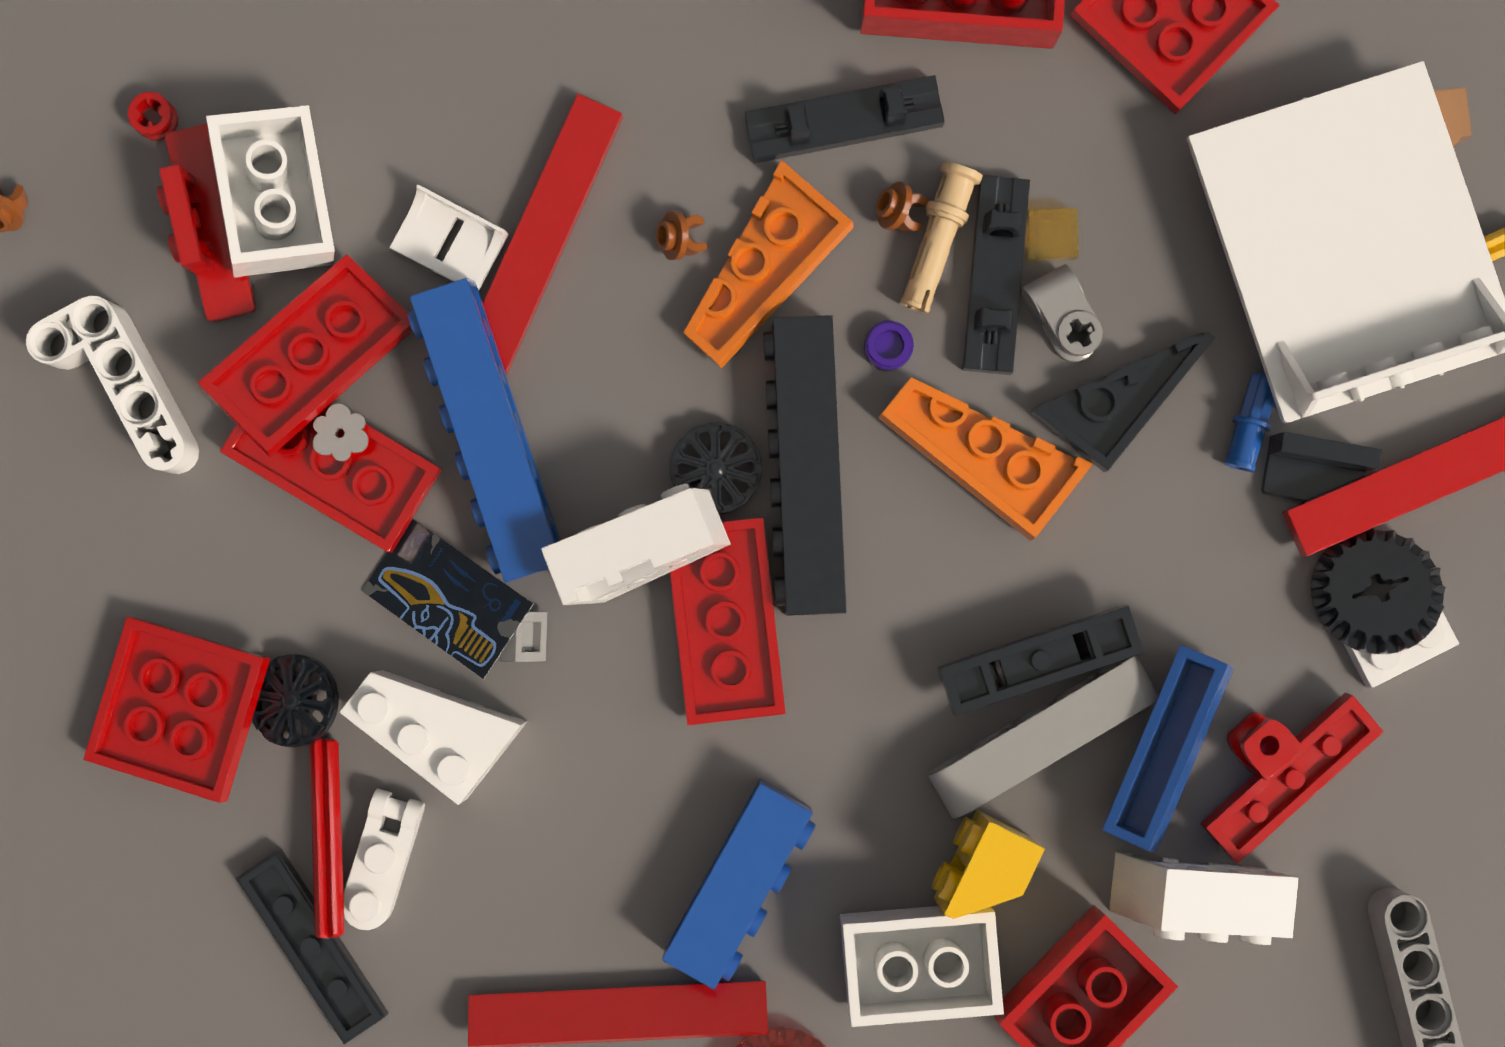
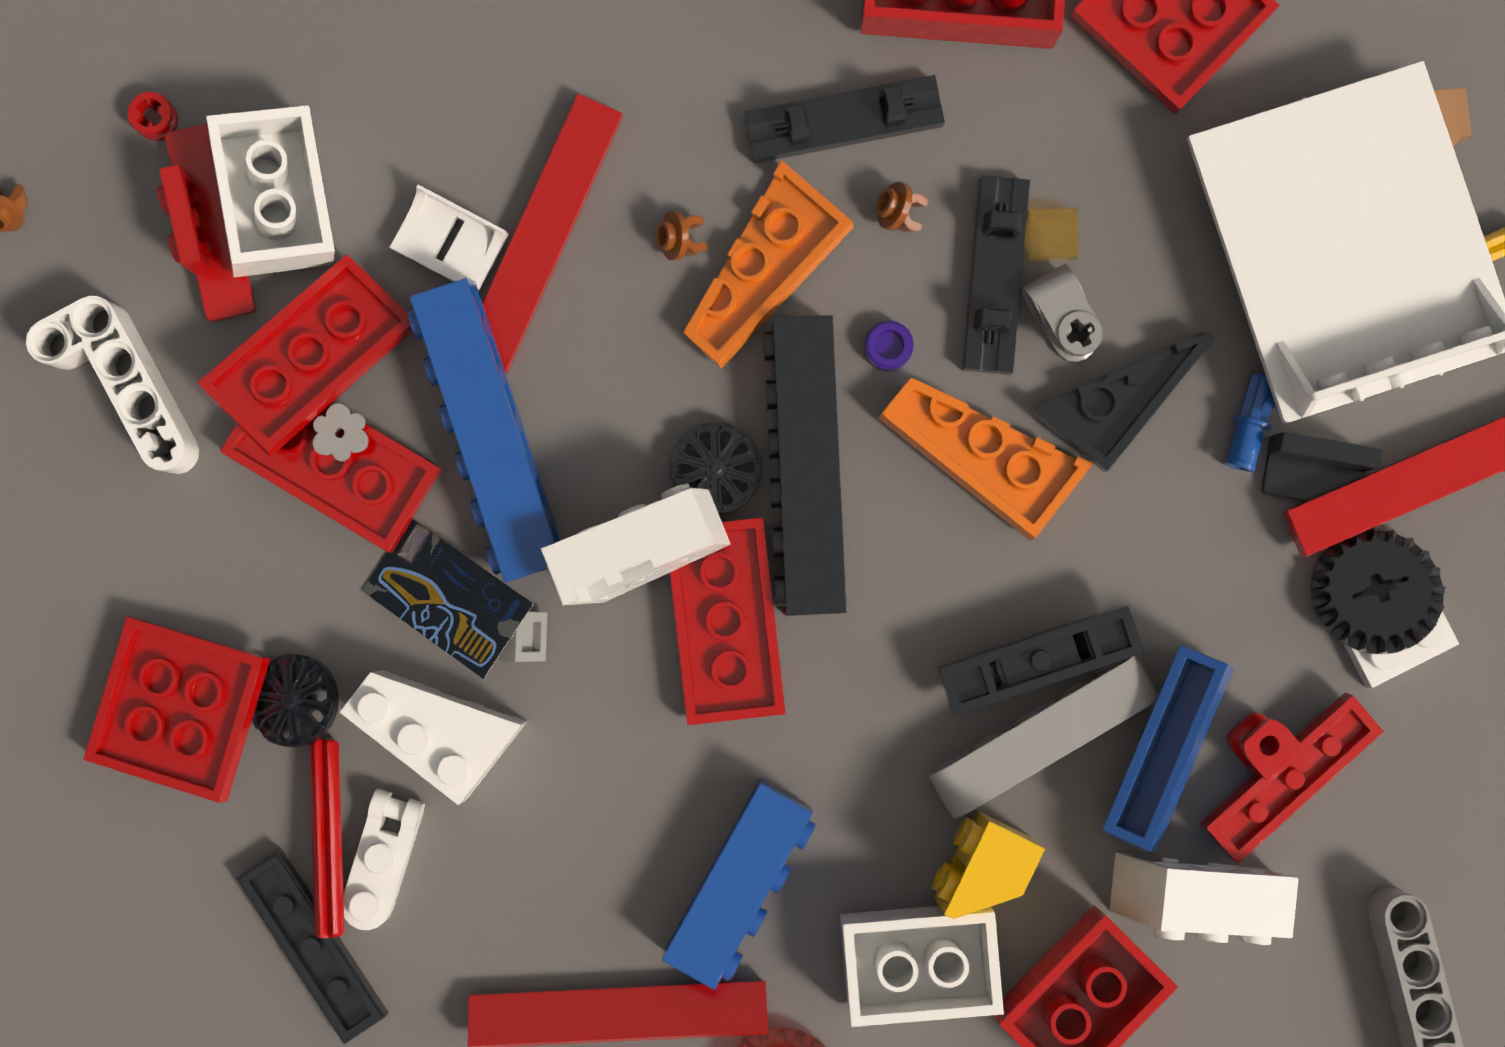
(945, 217): tan pin -> none

